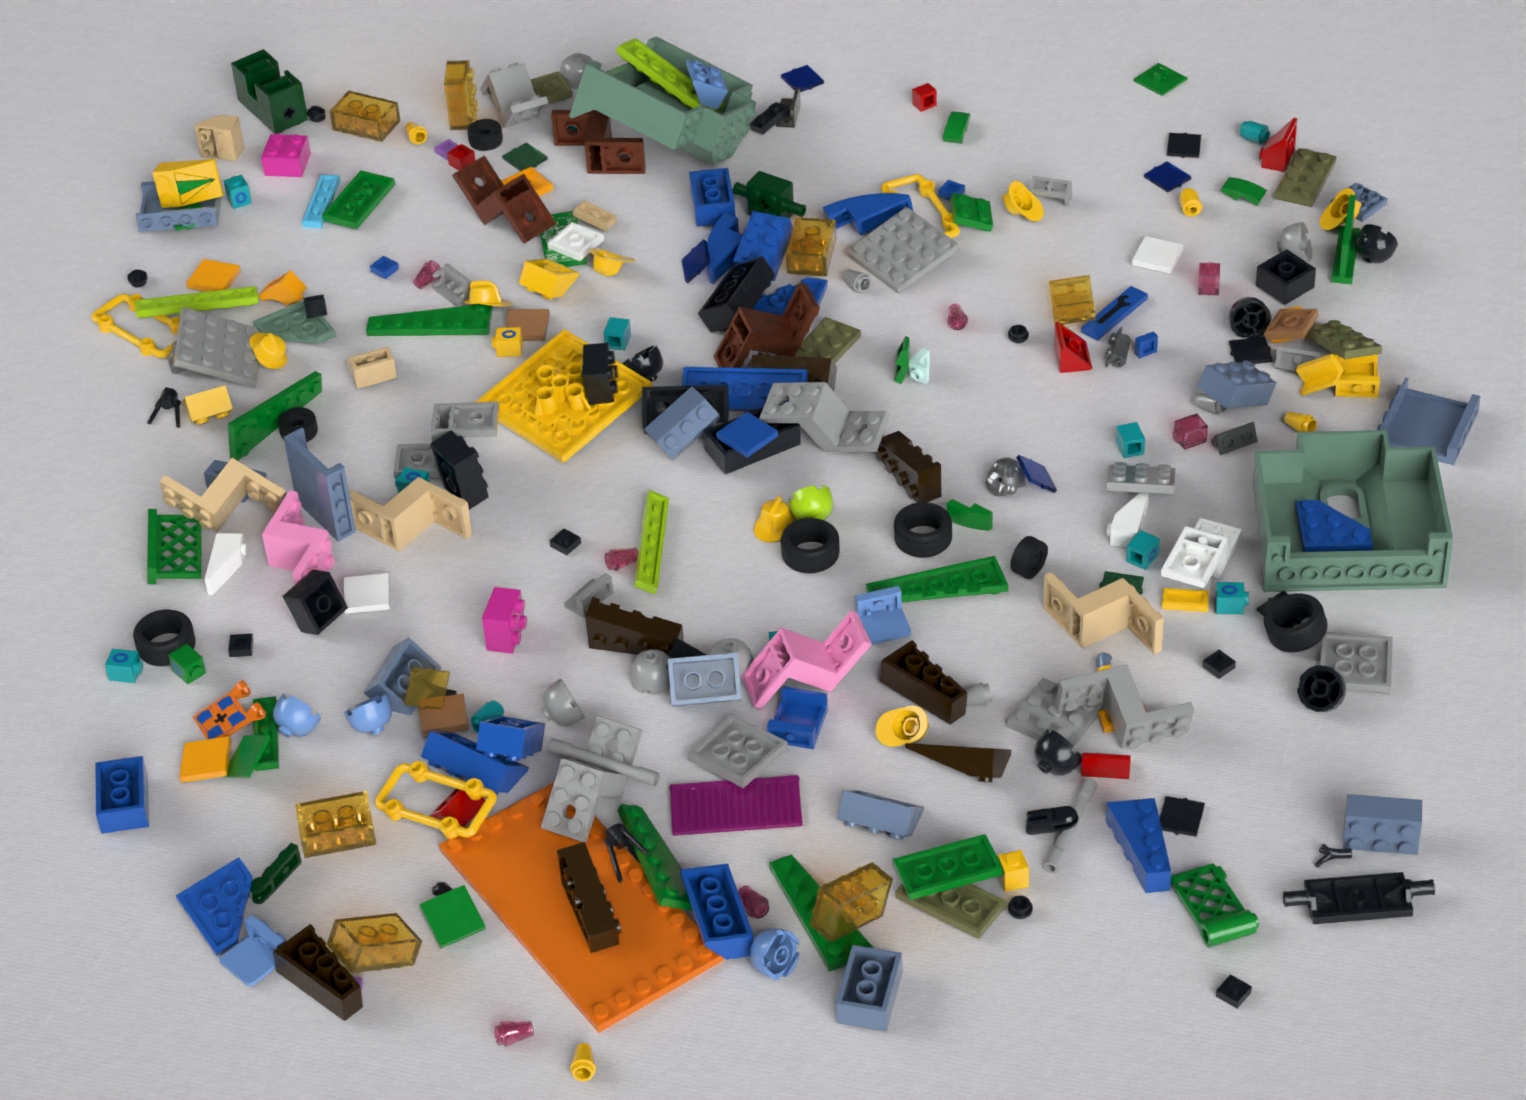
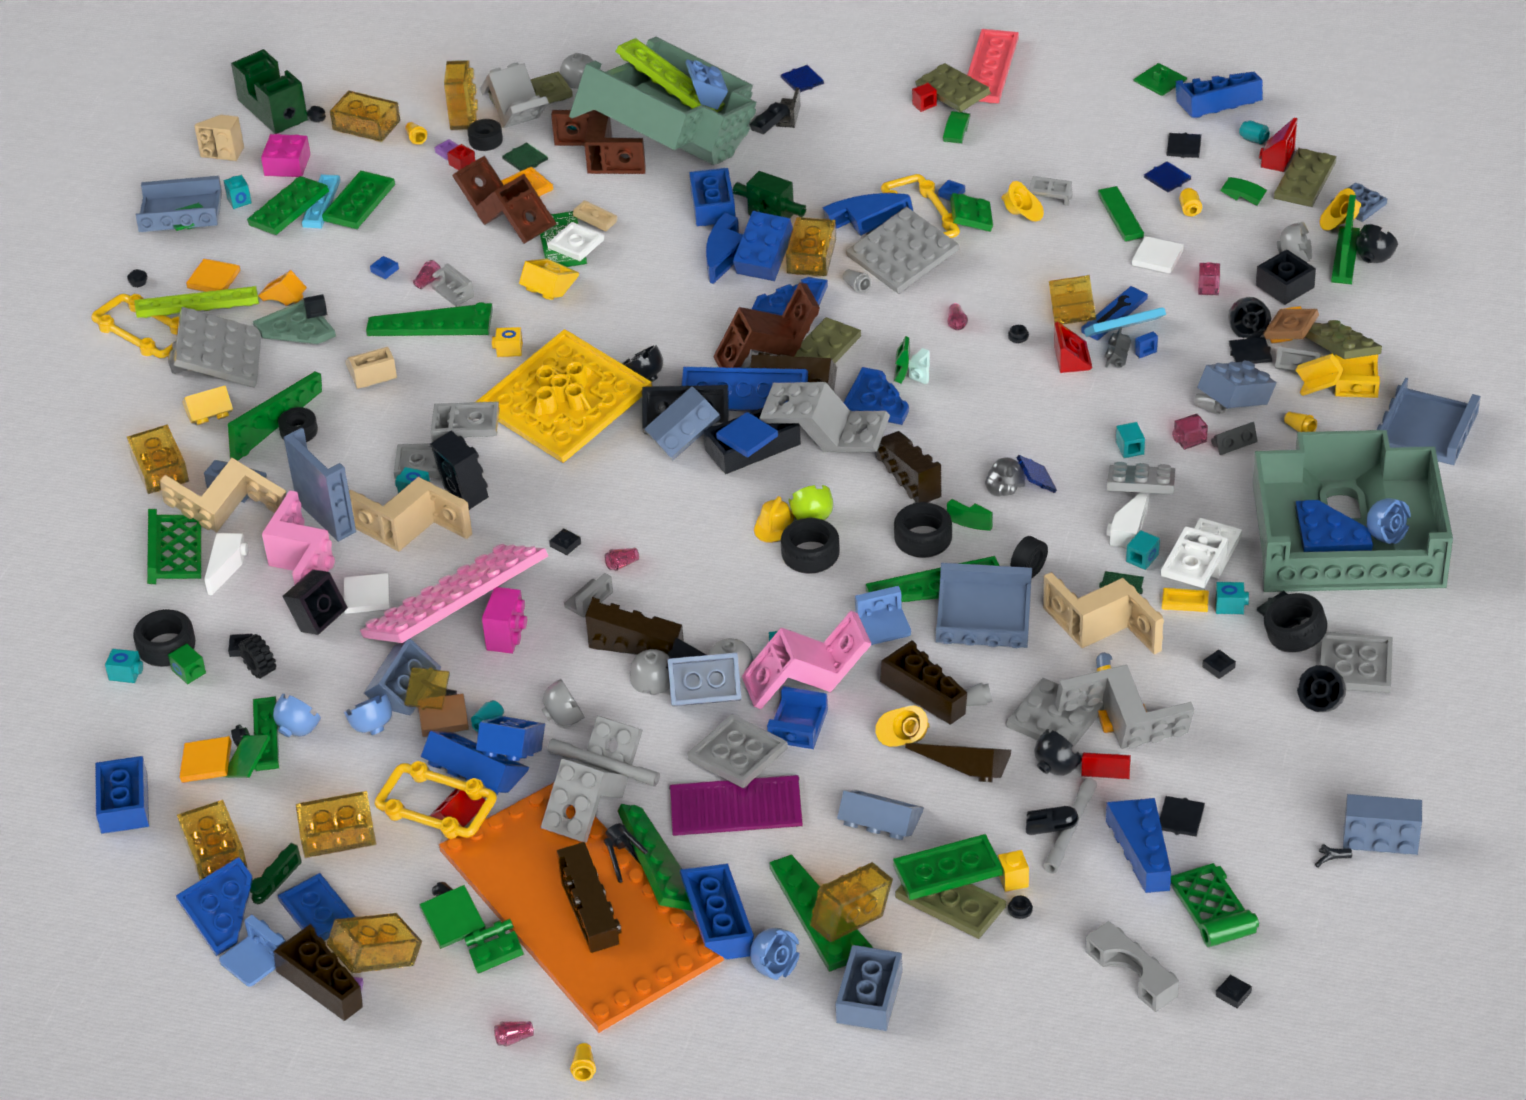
(155, 456): none -> clear yellow brick
(167, 400): black plant -> none
(187, 182): yellow slope -> none
(210, 838): none -> clear yellow brick
(227, 715): orange flag -> none
(238, 733): none -> black plate
(257, 656): none -> black tyre
(269, 350): yellow piece -> none
(288, 205): none -> green plate
(315, 904): none -> blue tile
(452, 593): none -> bright pink plate
(486, 293): yellow piece -> none
(495, 951): none -> green plate
(532, 323): medium nougat tile -> none
(599, 373): black brick -> none
(608, 262): yellow piece -> none
(617, 333): teal brick -> none
(651, 542): lime plate -> none
(695, 261): clear blue piece -> none
(739, 288): black brick -> none
(753, 902): clear pink cone -> none
(875, 393): none -> blue plate
(954, 87): none -> olive plate
(984, 605): none -> sand blue panel
(993, 61): none -> coral plate
(1111, 946): none -> light grey arch
(1121, 213): none -> green tile
(1125, 321): none -> medium azure tile
(1219, 93): none -> blue wedge
(1359, 897): black plate -> none
(1388, 520): none -> medium blue cylinder

